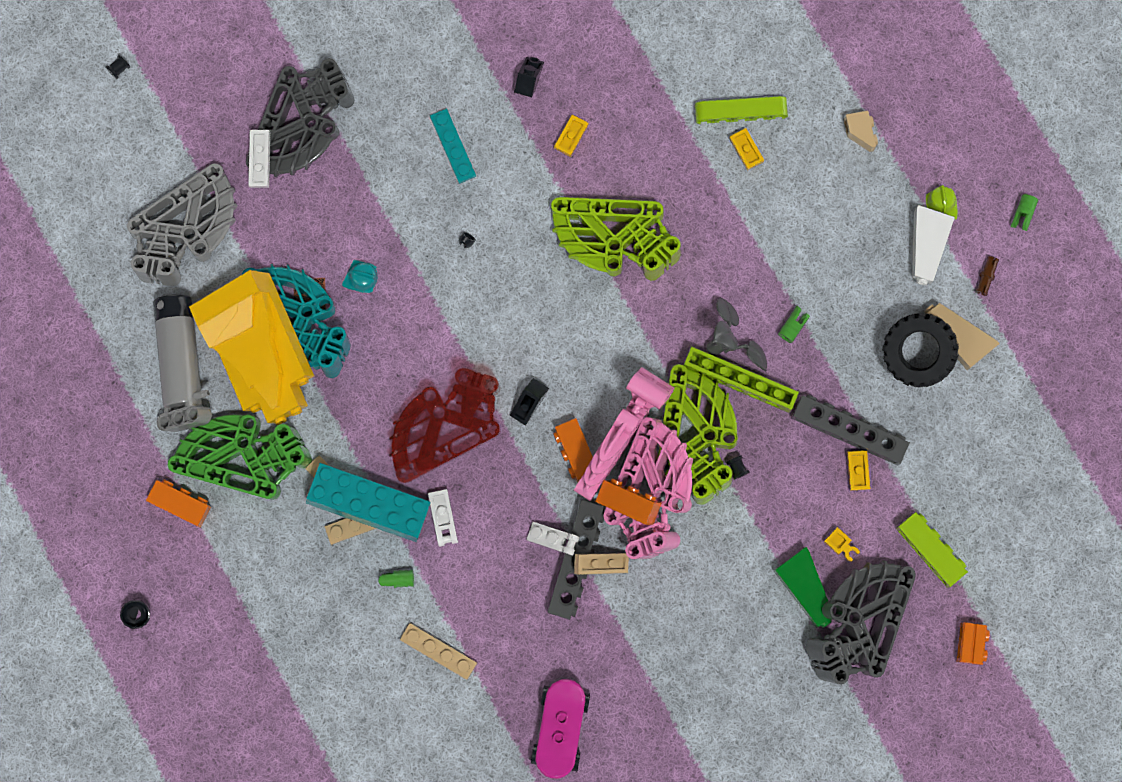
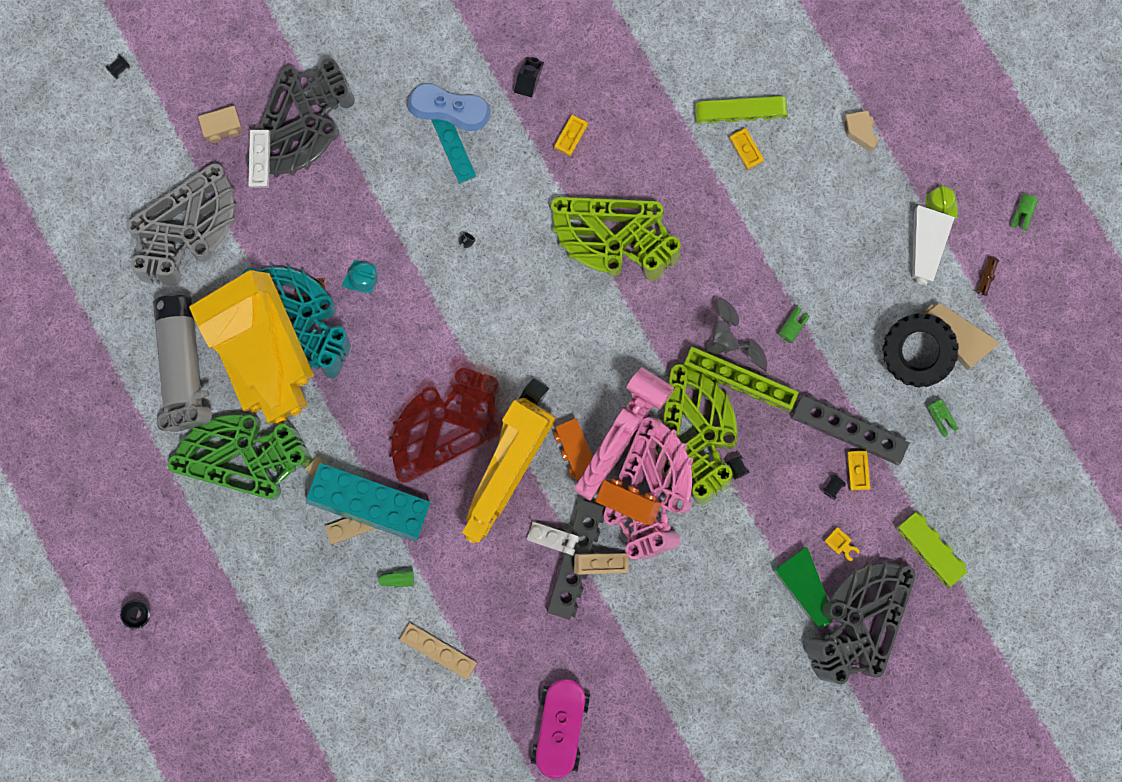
(179, 502): orange brick -> none
(220, 124): none -> tan brick
(442, 517): white plate -> none
(463, 111): none -> medium blue plate
(520, 439): none -> yellow panel
(833, 487): none -> black bush
(940, 412): none -> bright green hinge
(972, 643): orange brick -> none

